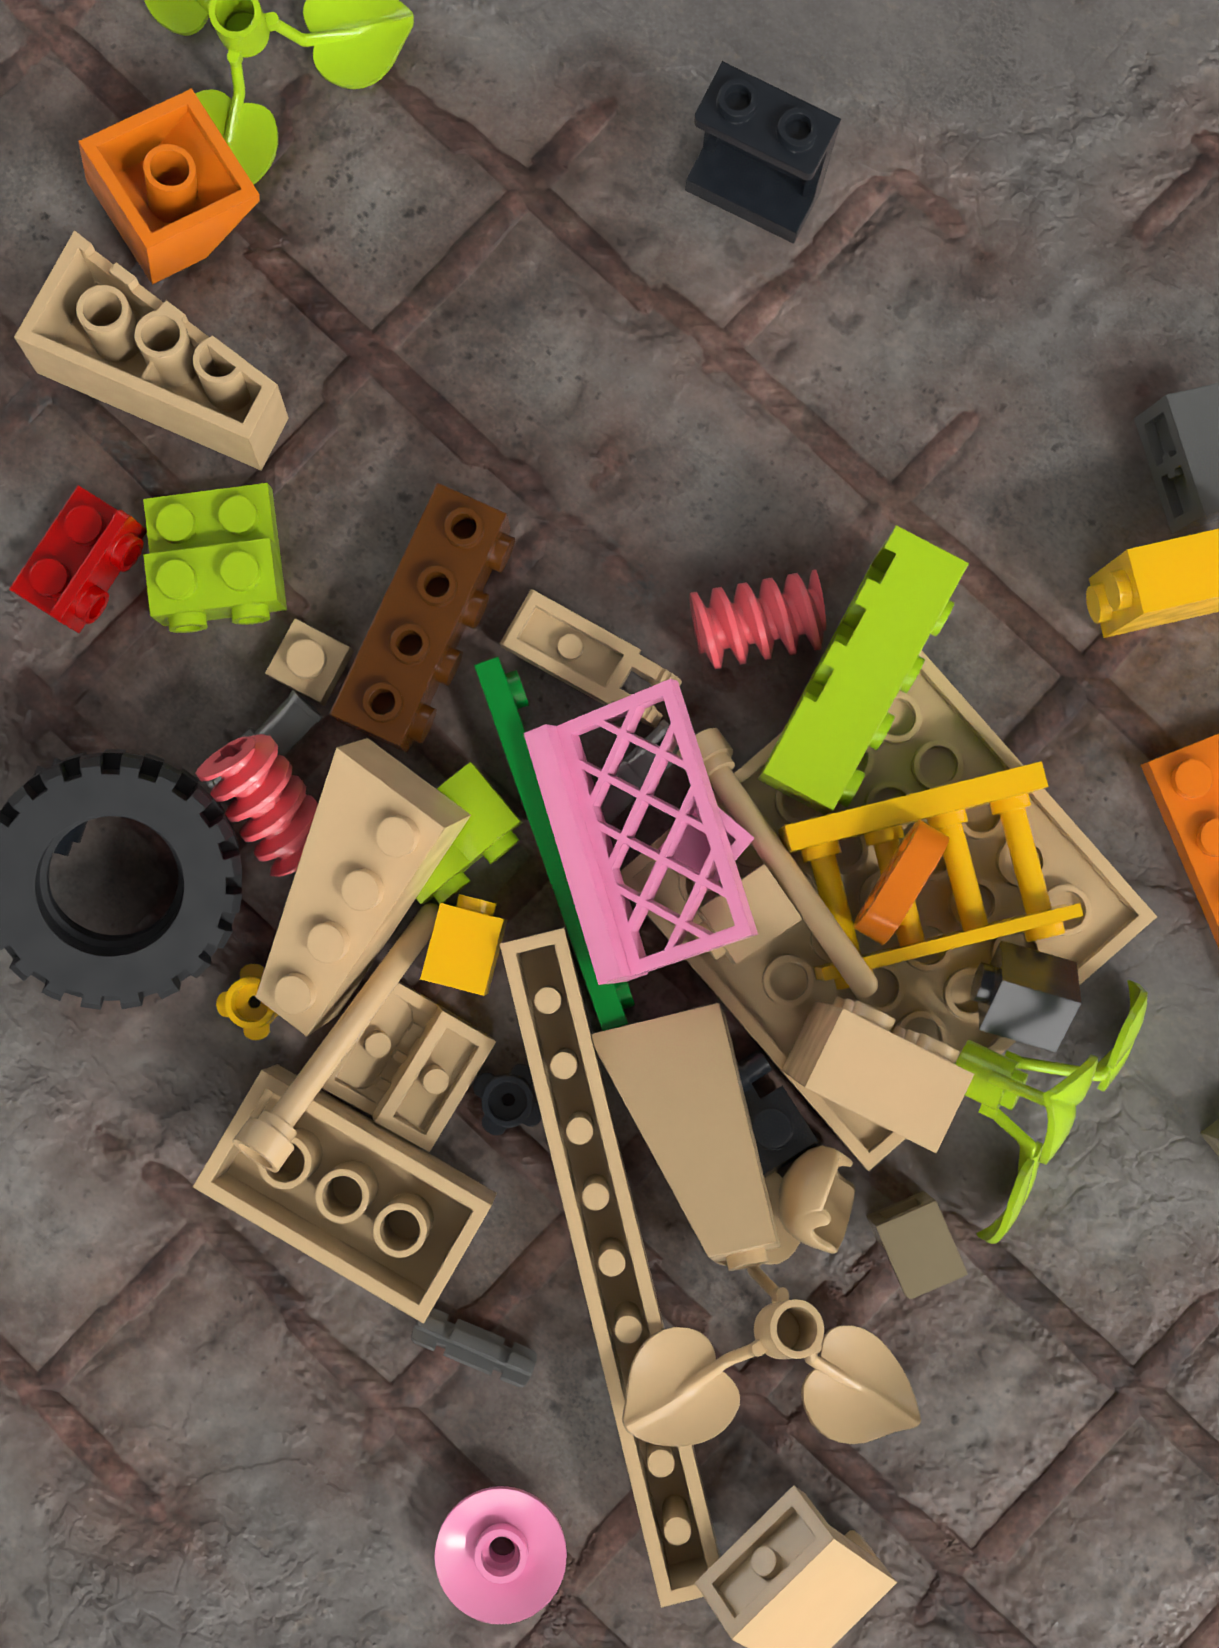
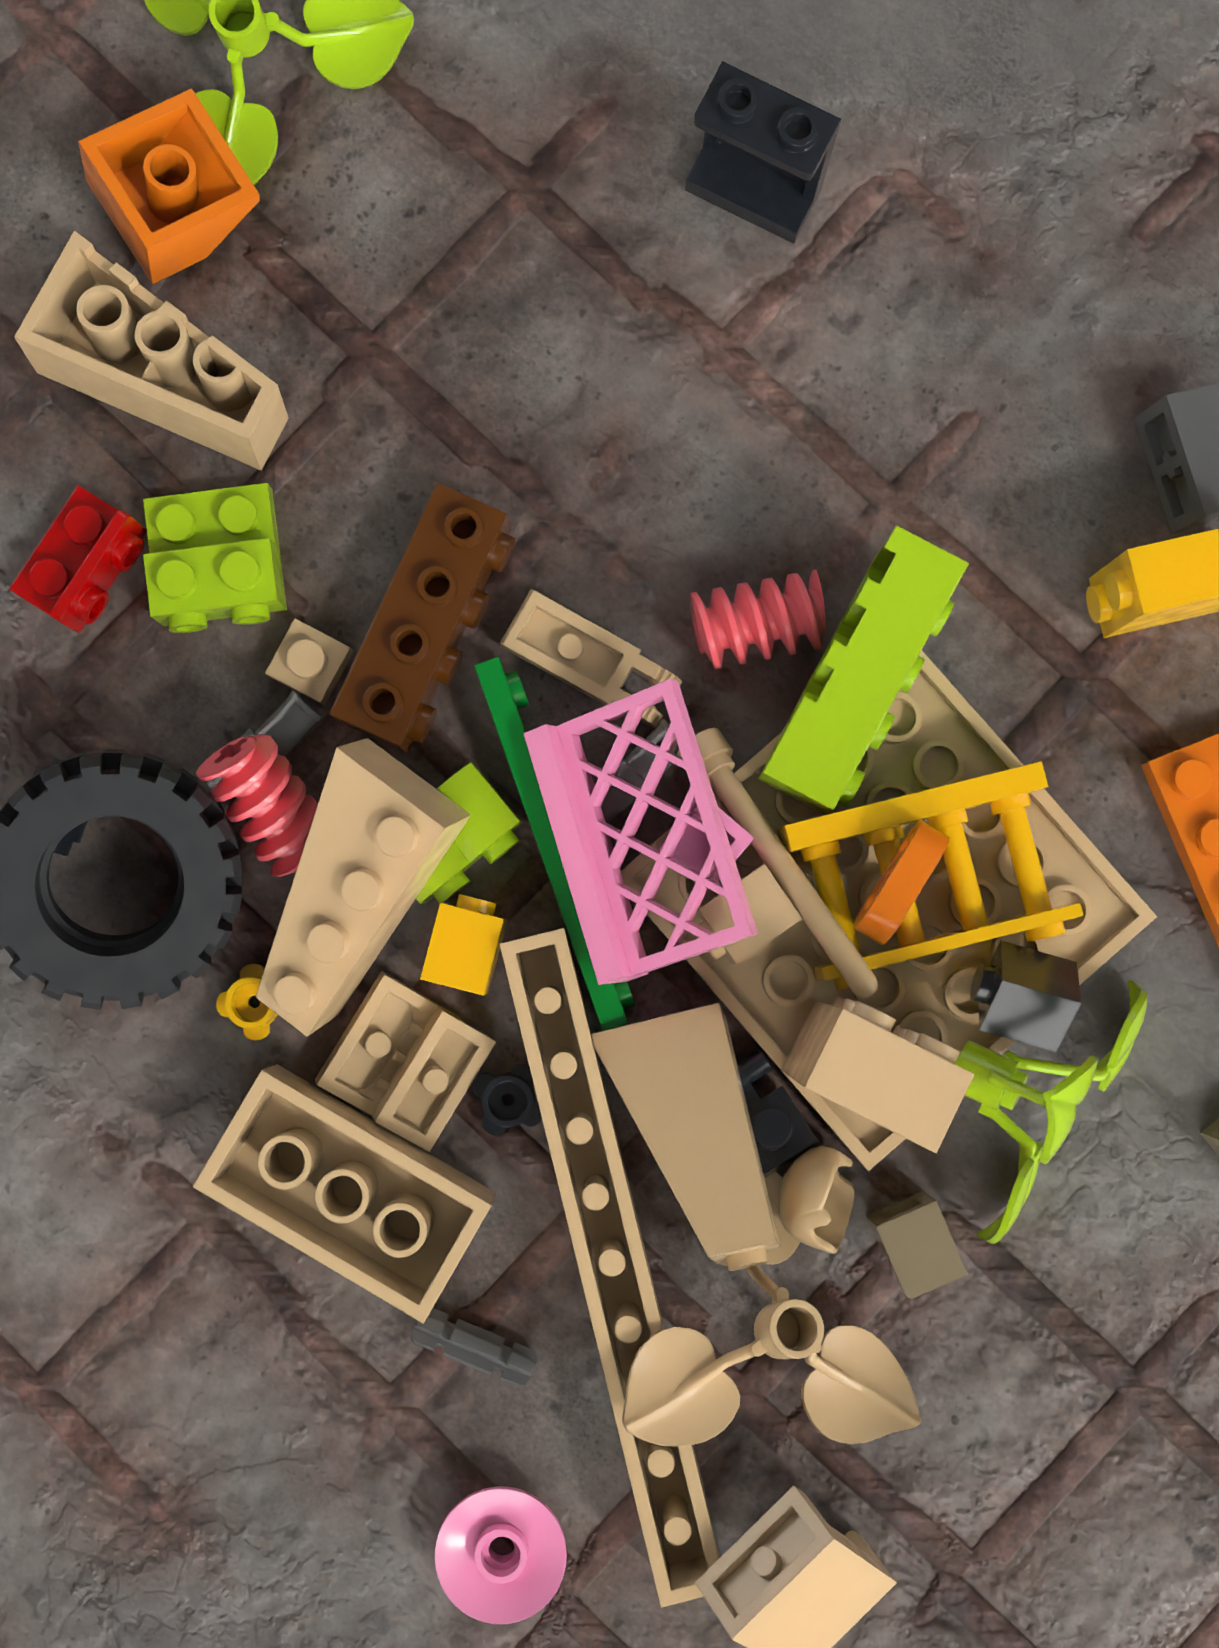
(270, 1135): tan piece -> none

